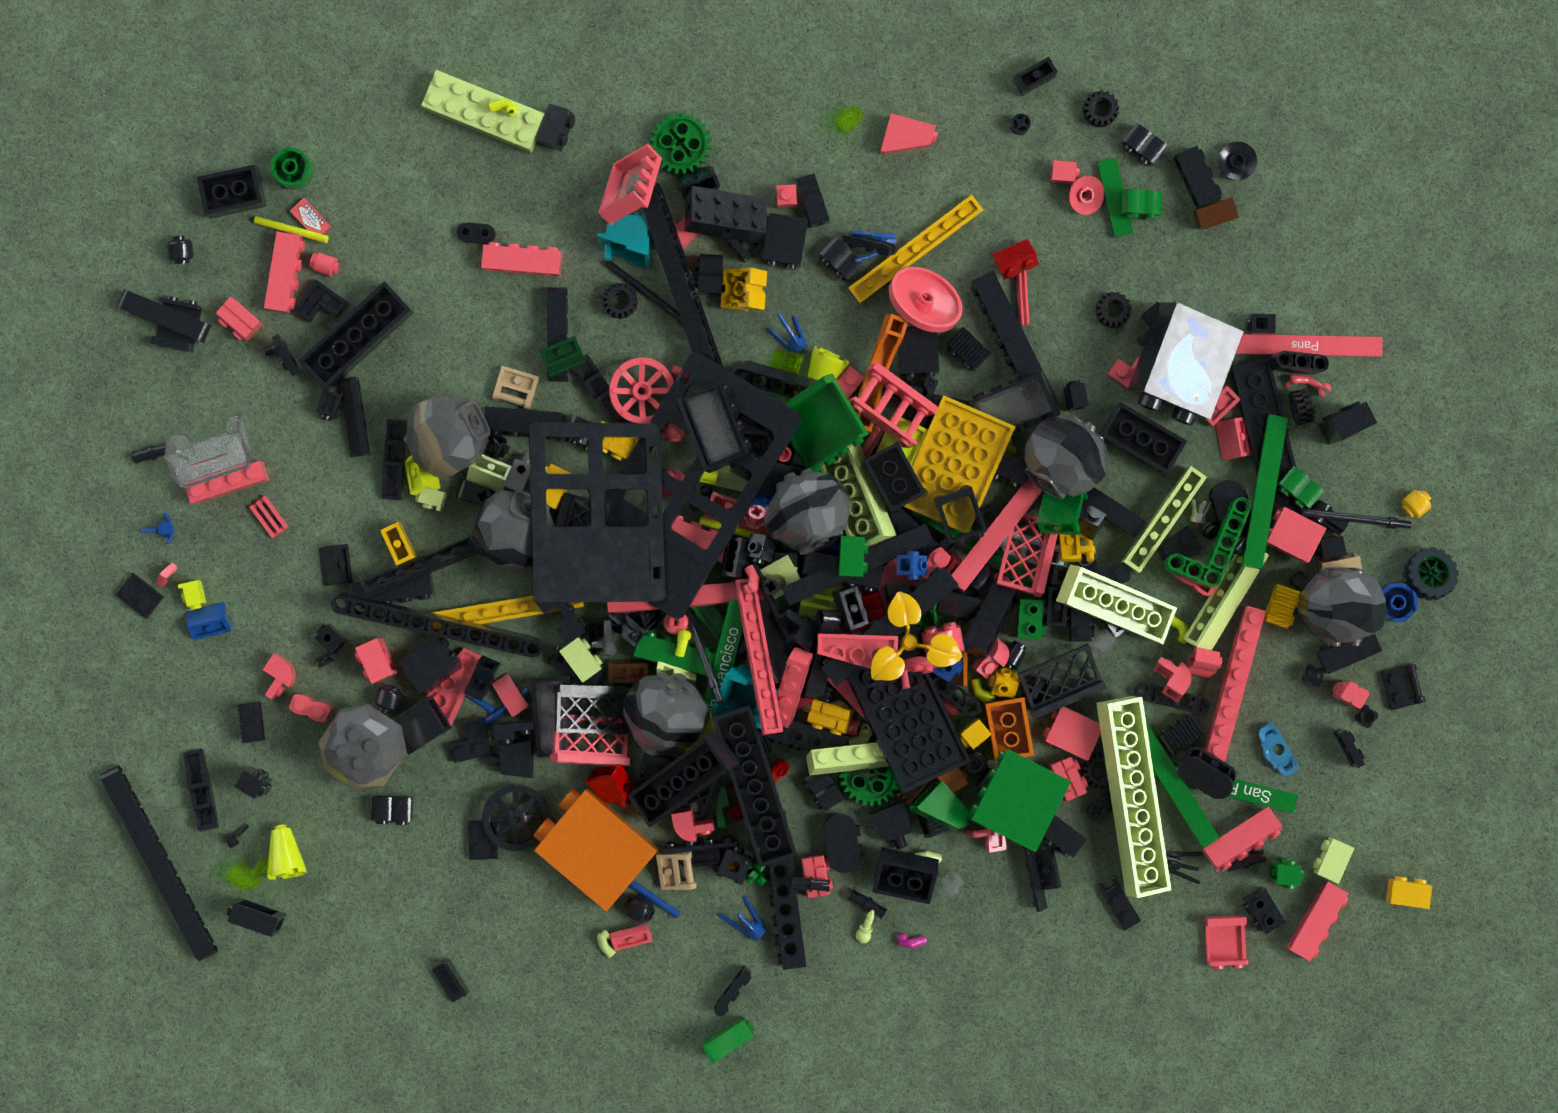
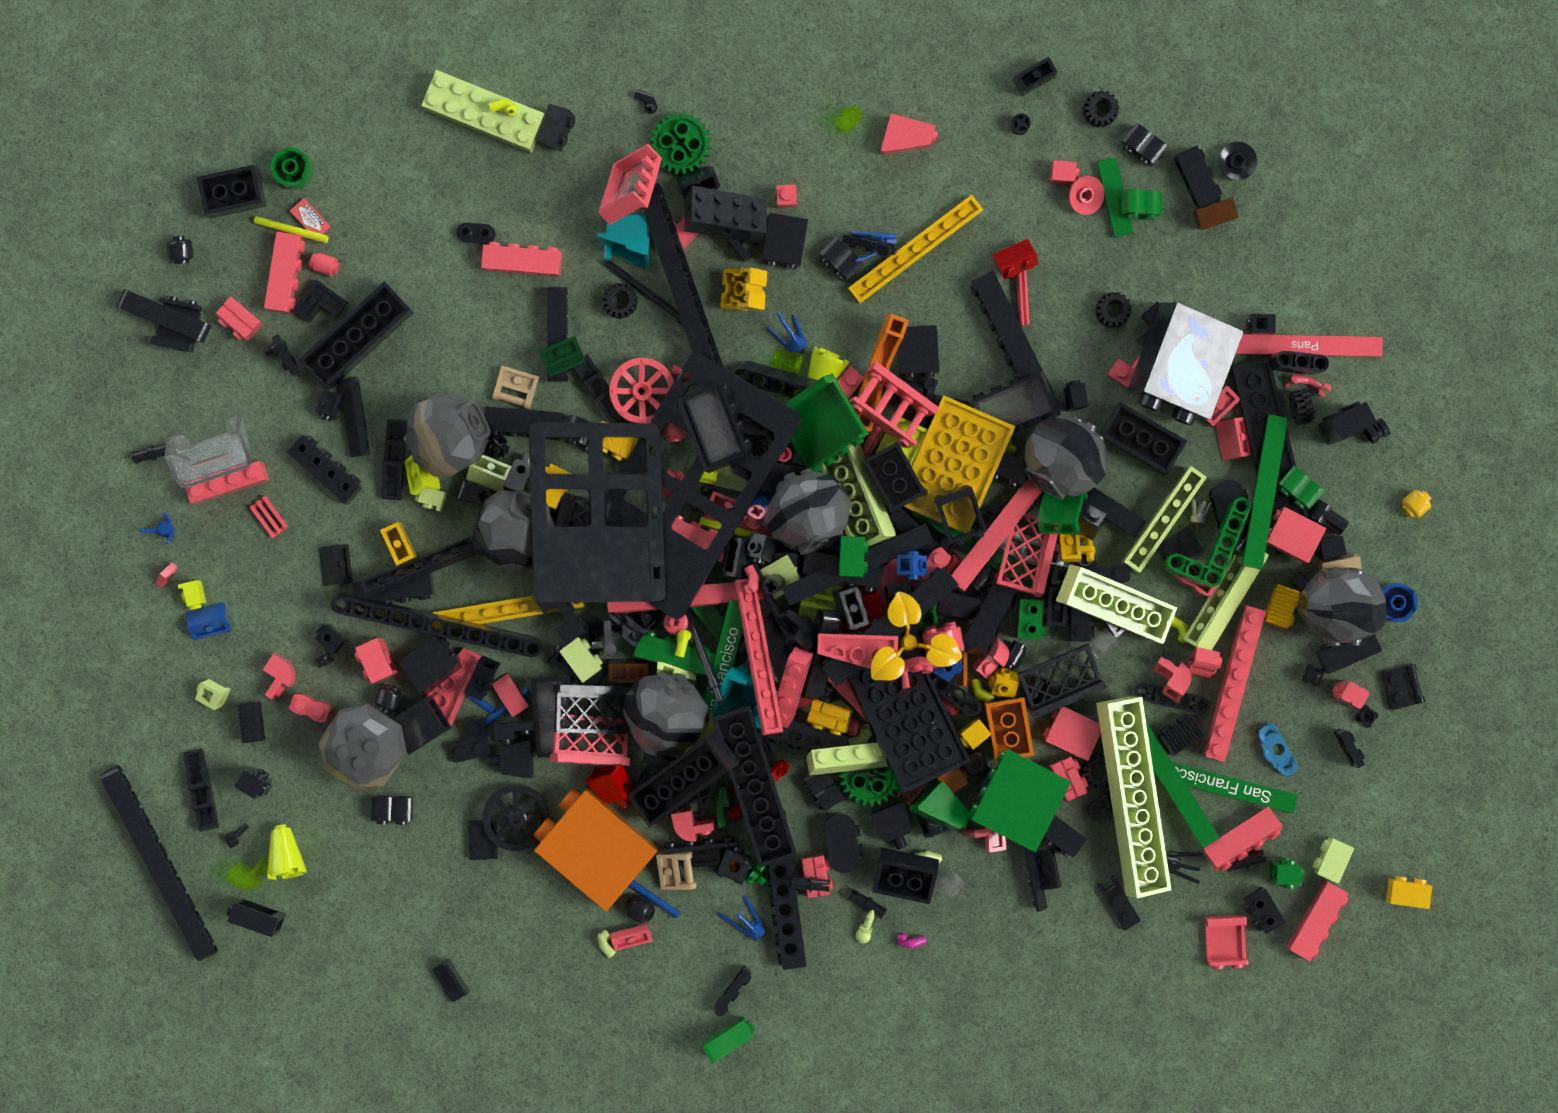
(140, 595): black plate -> none
(214, 700): none -> yellowish green brick
(324, 469): none -> black brick
(648, 100): none -> black arm
(710, 274): black brick -> none
(813, 200): black piece -> none
(925, 299): coral dish -> none
(967, 349): black brick -> none
(1207, 772): black brick -> none
(1210, 529): black plate -> none
(1377, 431): none -> black wheel
(1389, 522): black bar -> none
(1447, 567): black wheel -> none

